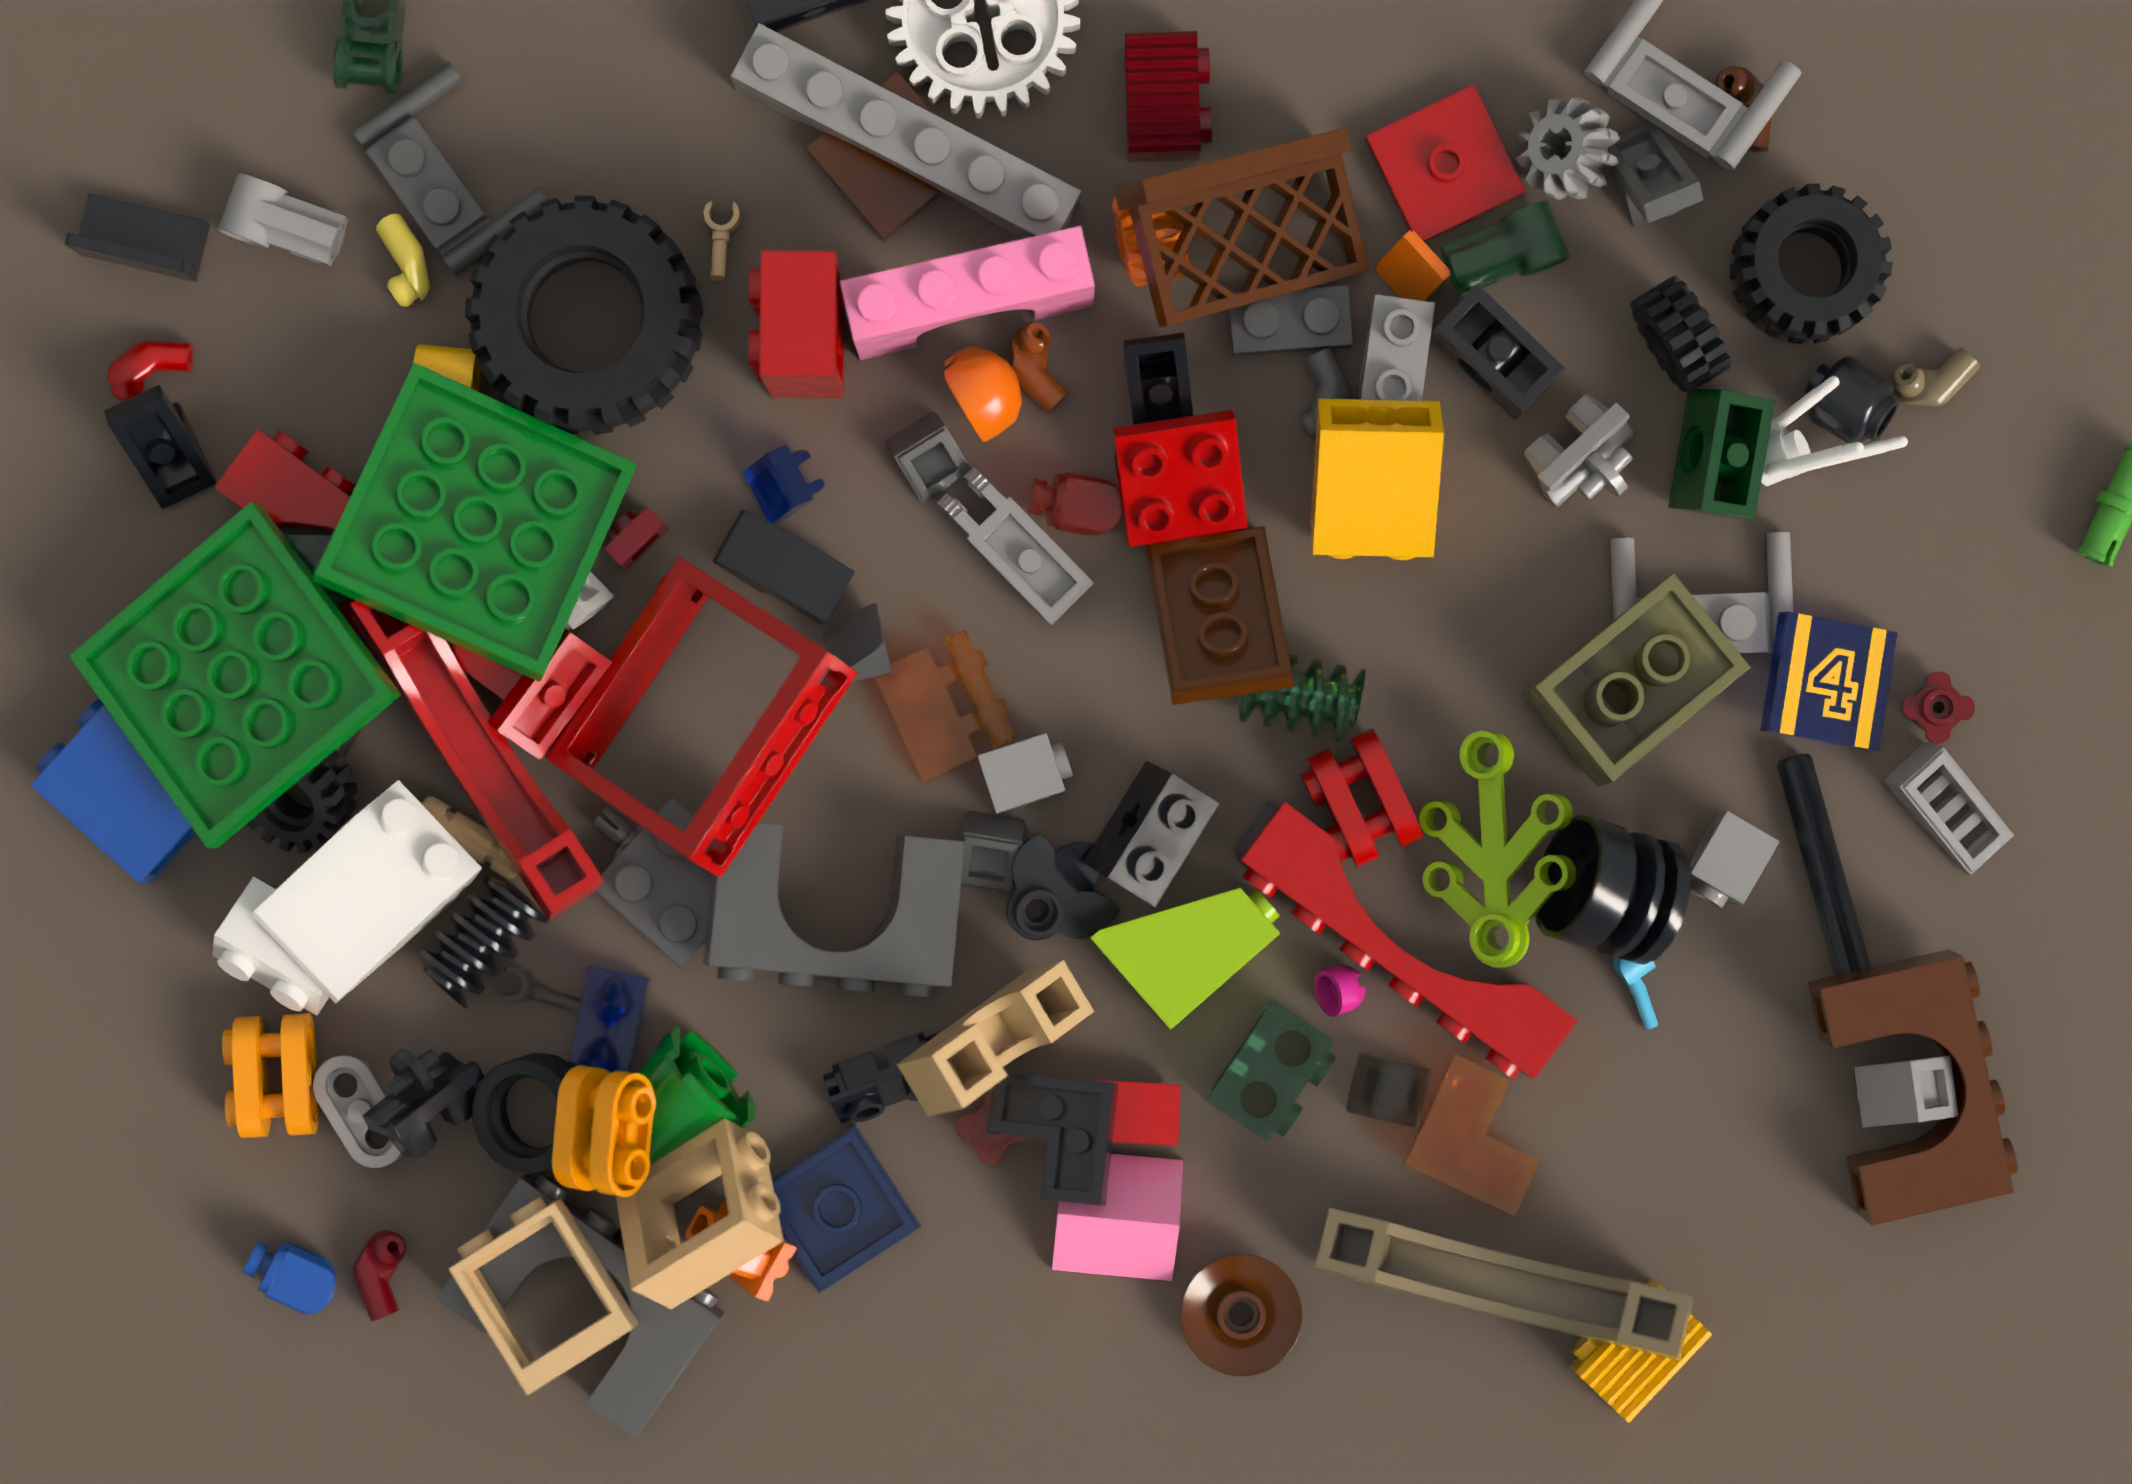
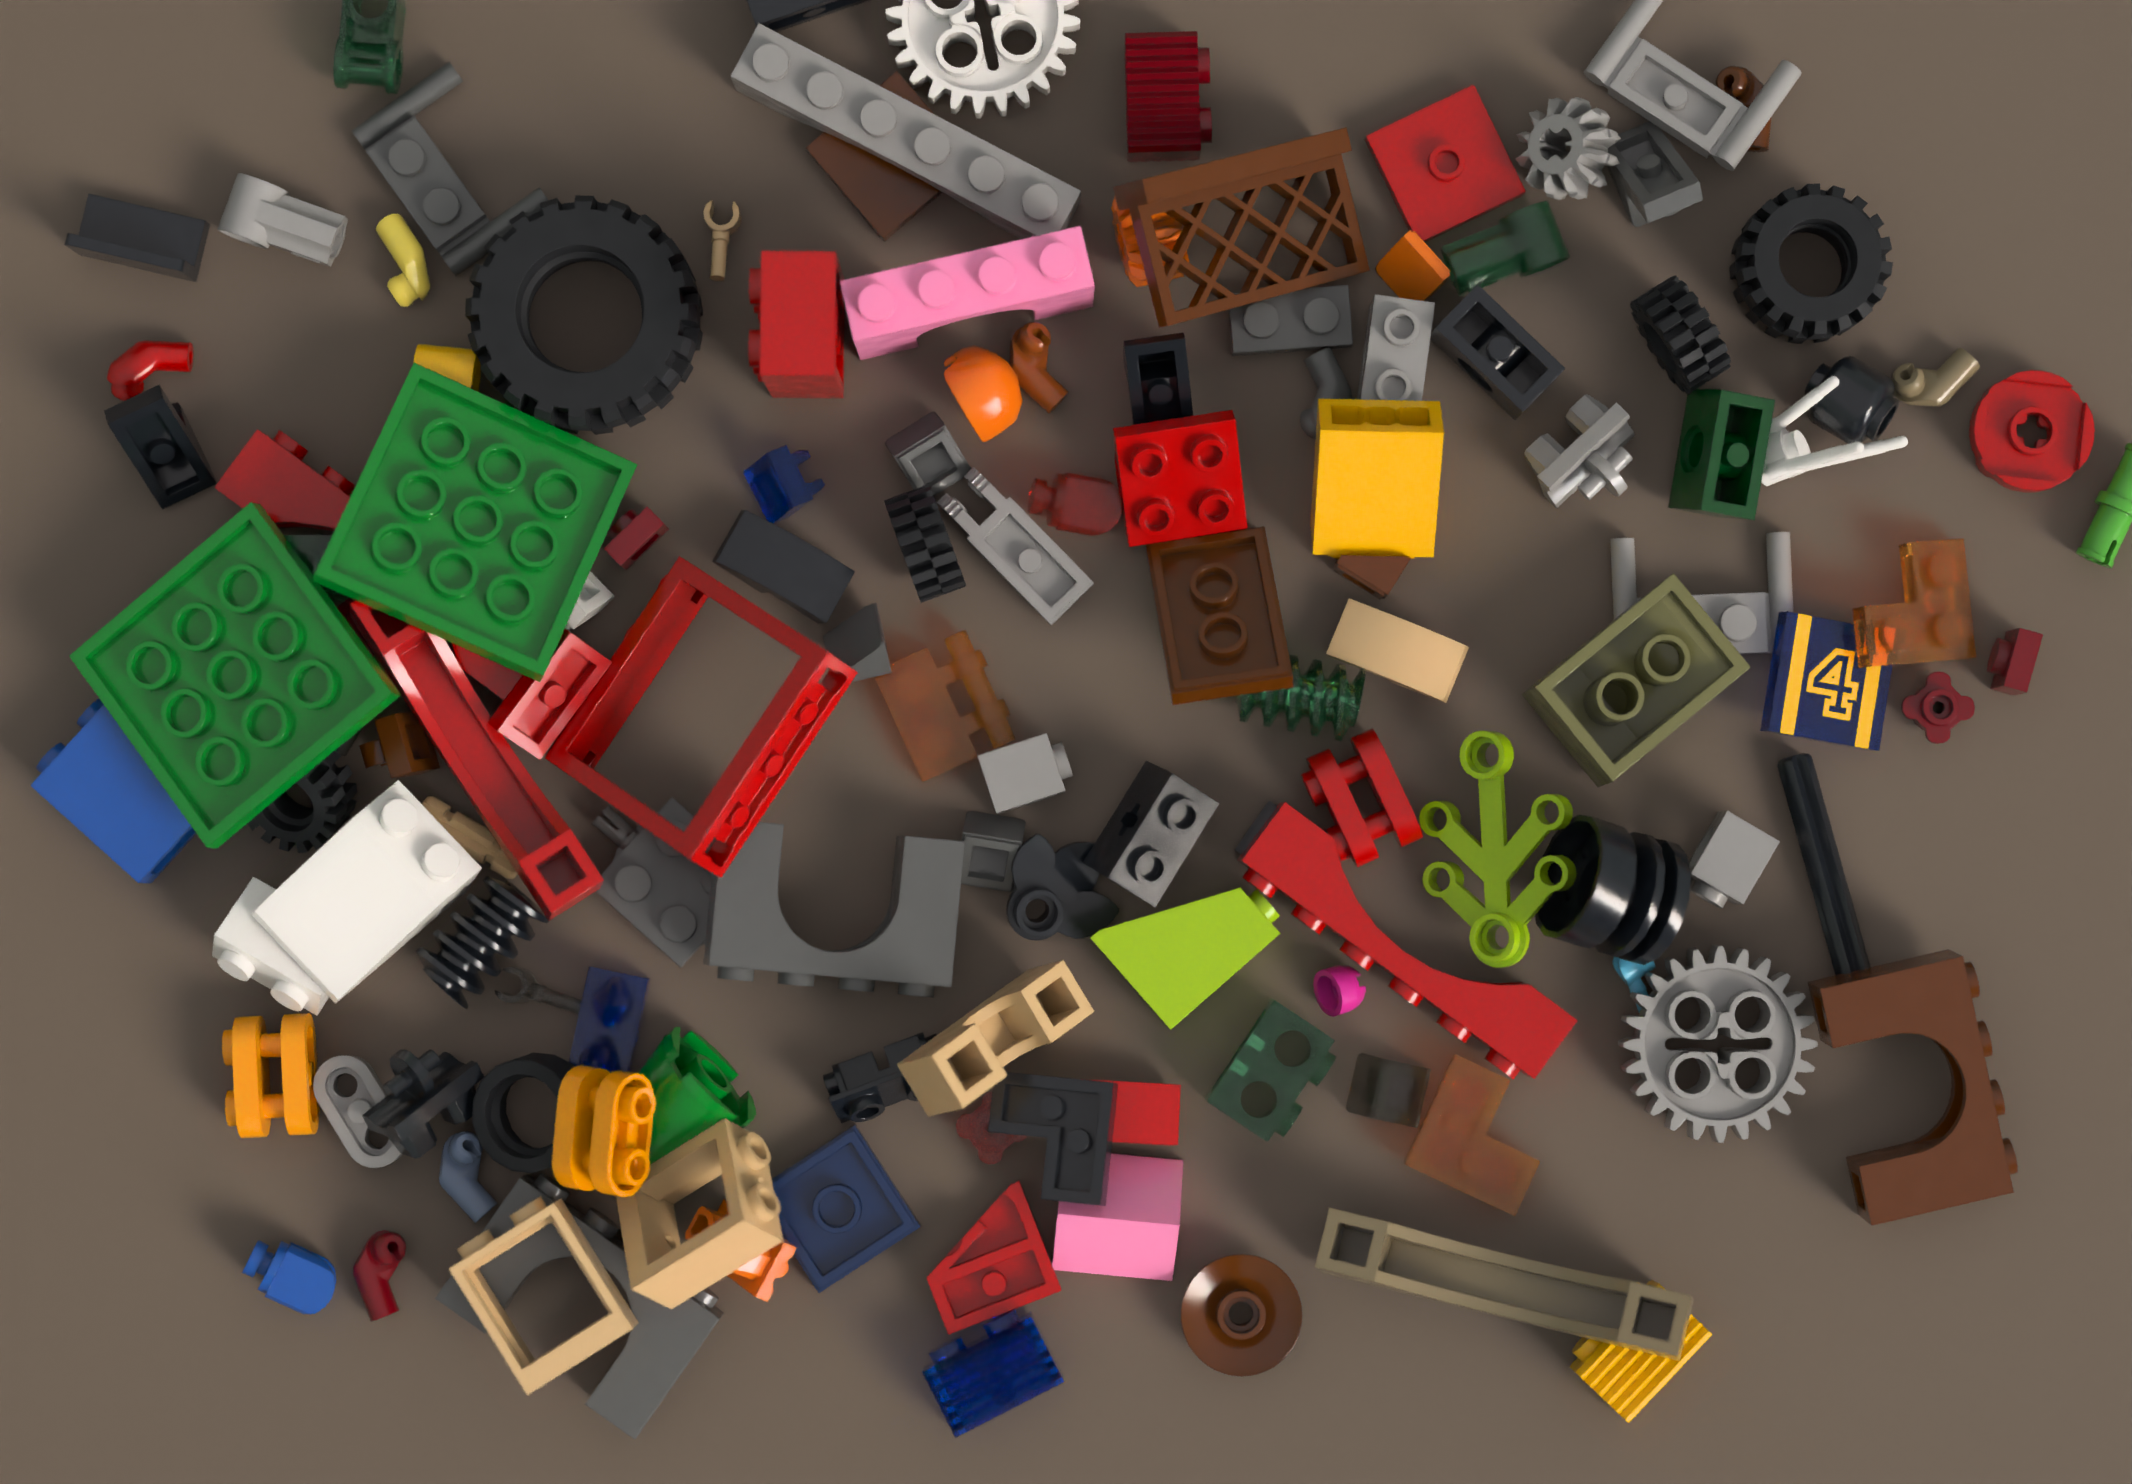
(401, 747): none -> reddish brown tile
(460, 1173): none -> sand blue arm
(925, 543): none -> black tyre
(991, 1372): none -> clear blue brick
(994, 1265): none -> red wing
(1372, 573): none -> reddish brown slope
(1397, 650): none -> tan slope
(1716, 1096): none -> light grey gear
(1906, 1091): light grey brick -> none
(1914, 771): light grey slope -> none
(1936, 613): none -> clear orange plate
(2014, 661): none -> dark red plate
(2058, 410): none -> red plate

